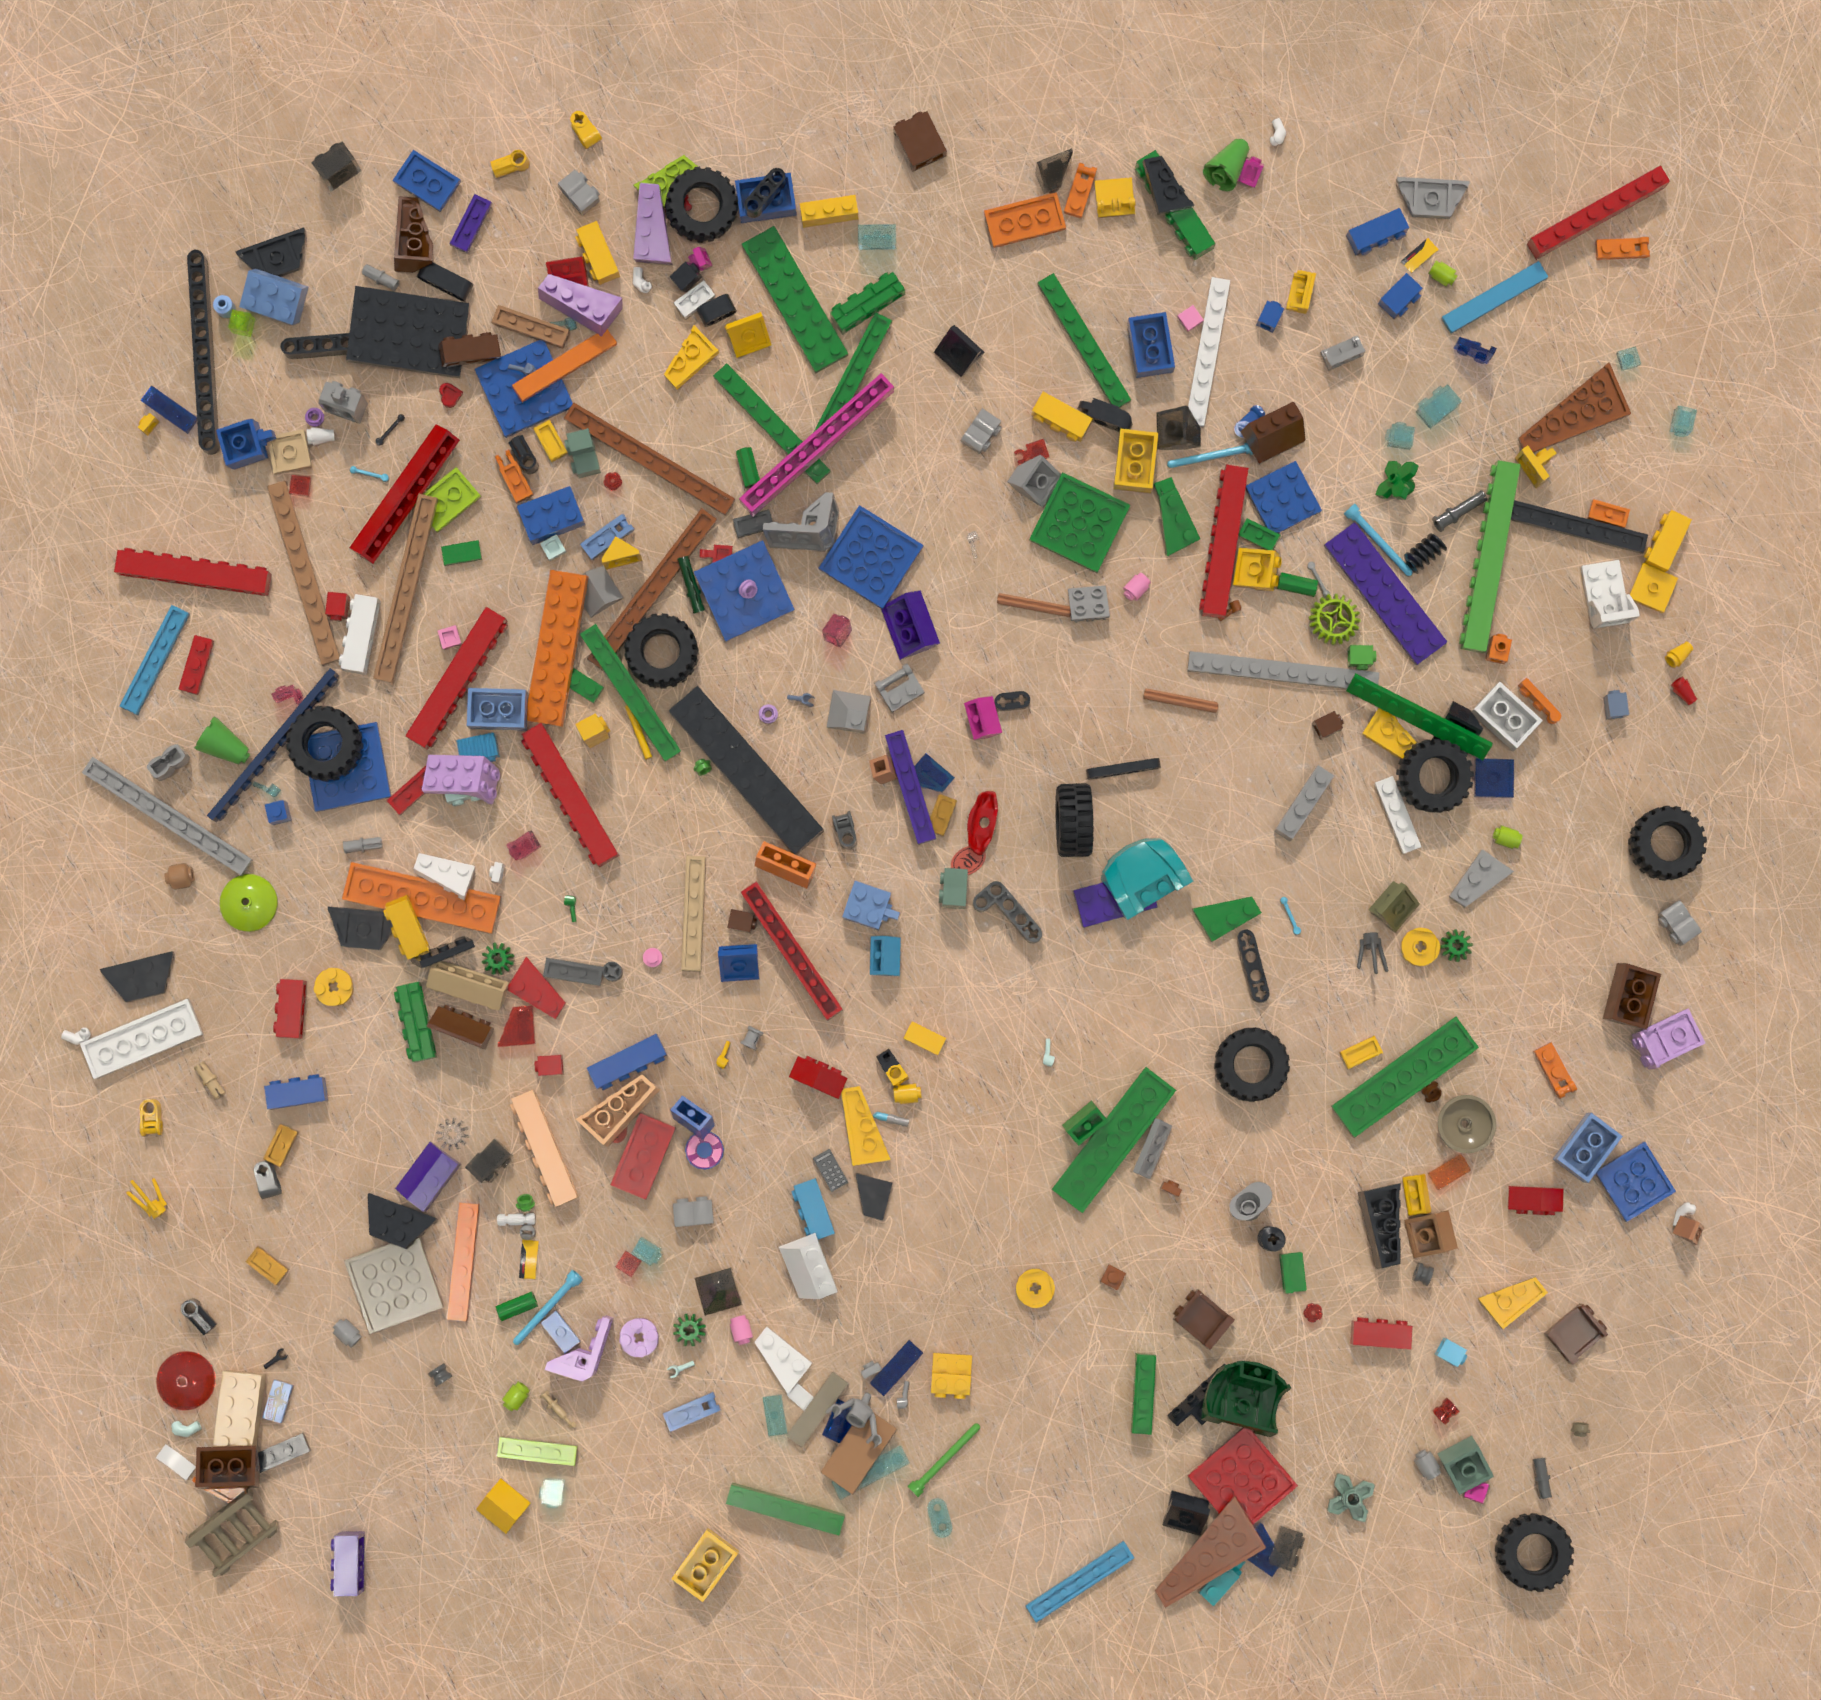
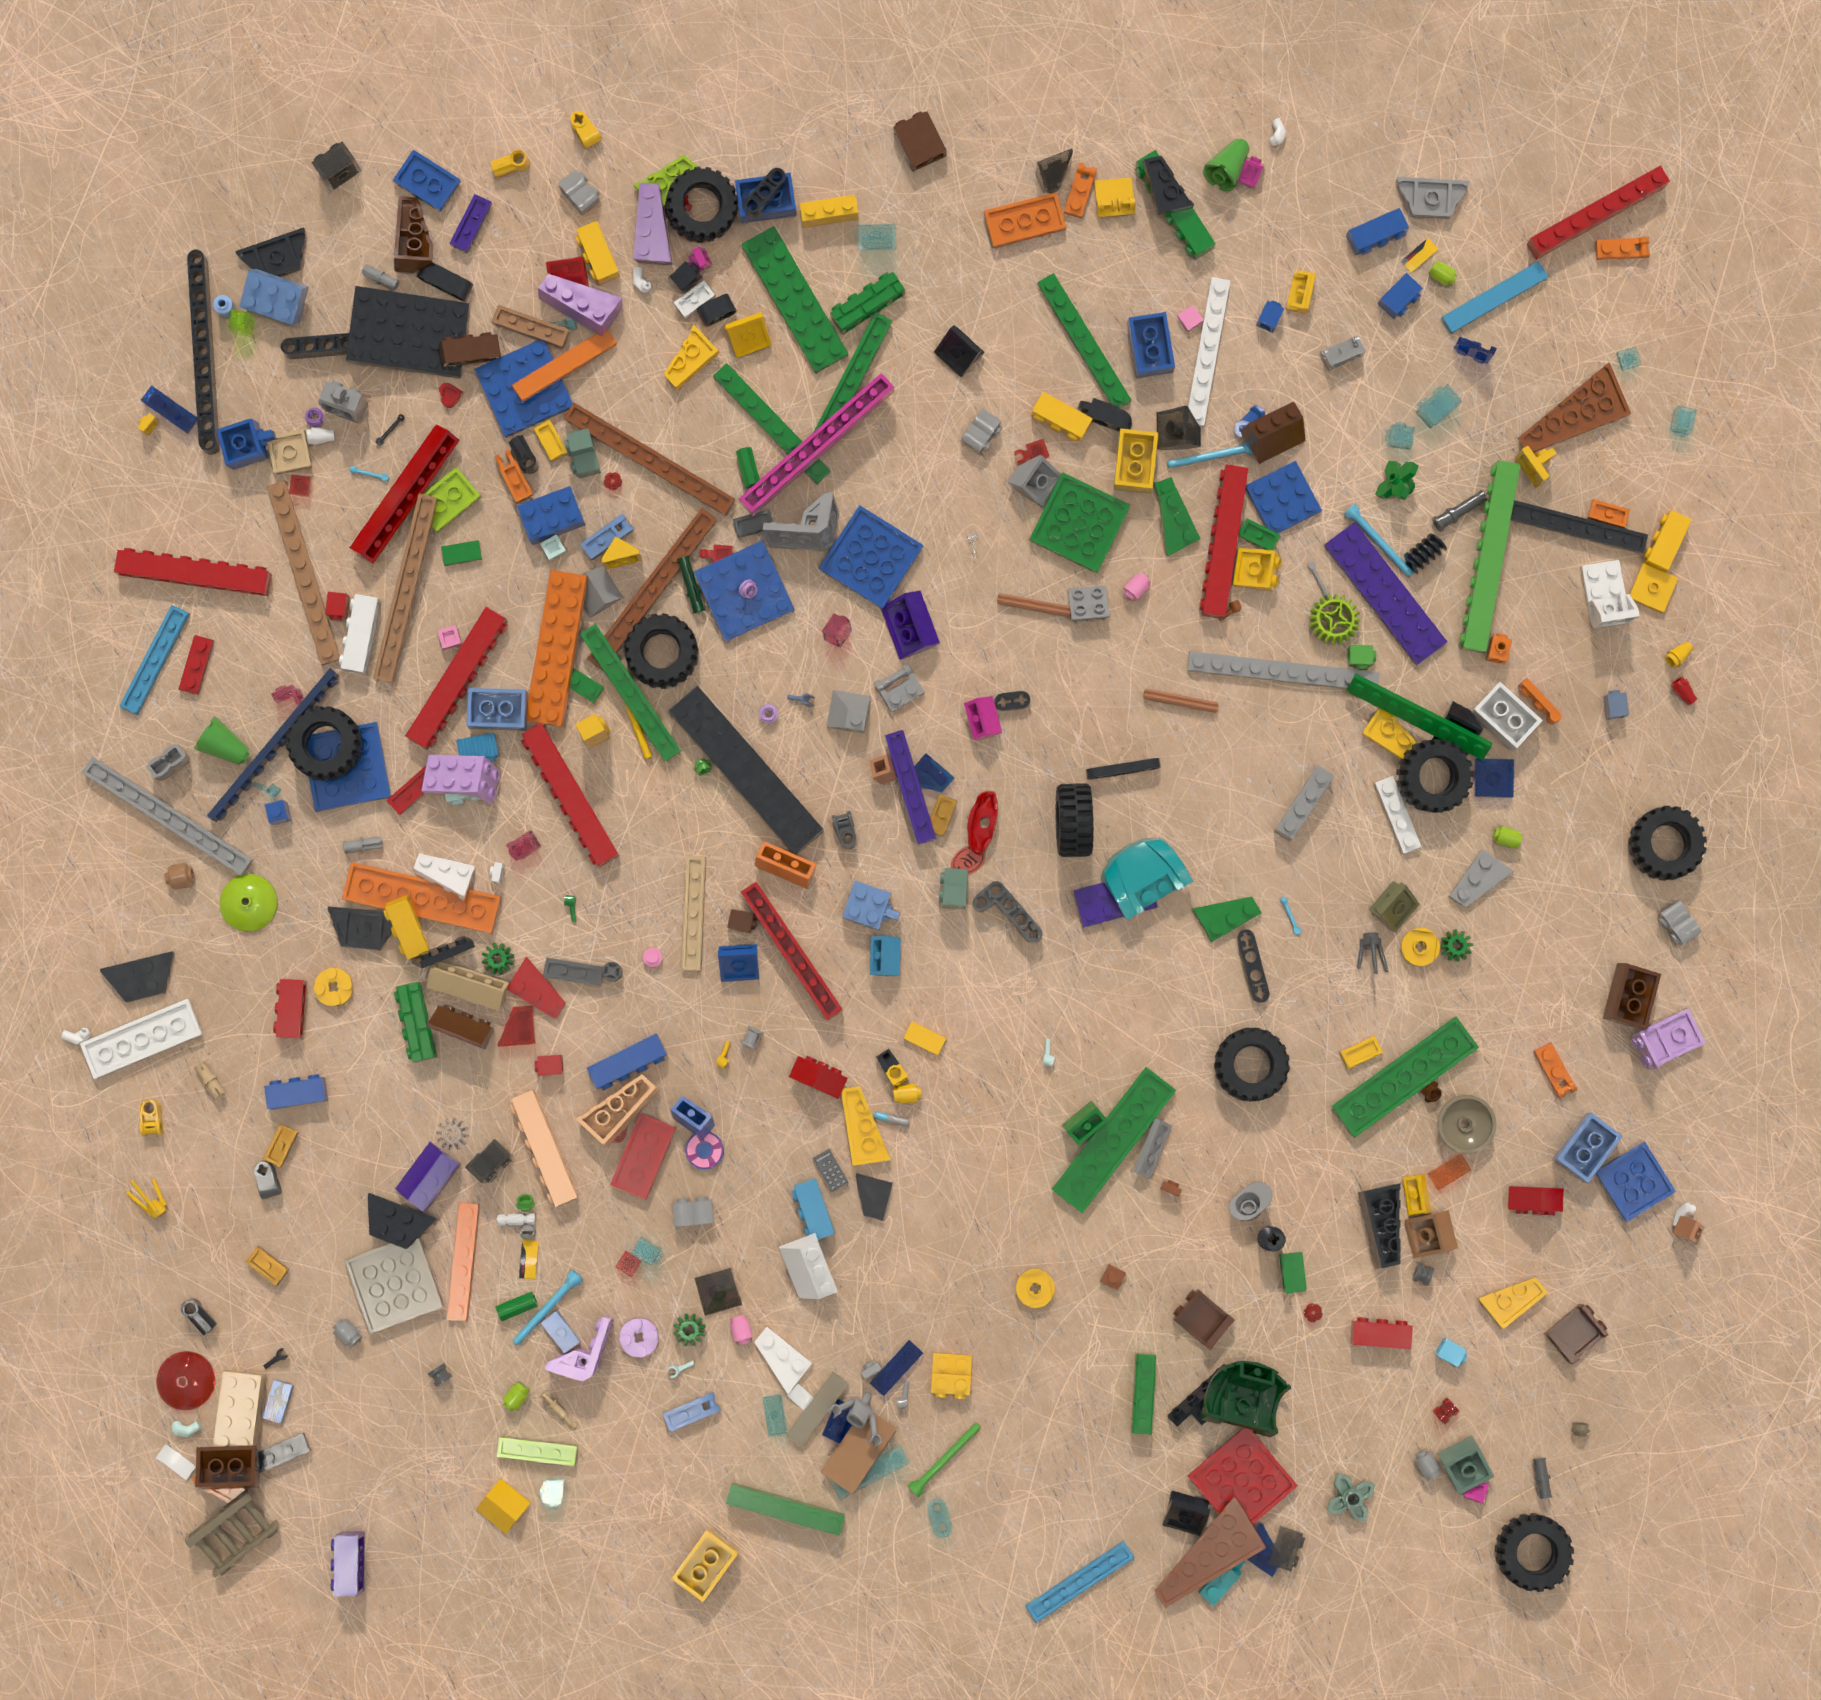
(528, 369): sand blue hand -> none
(1297, 584): green axle -> none
(1328, 725): reddish brown brick -> none

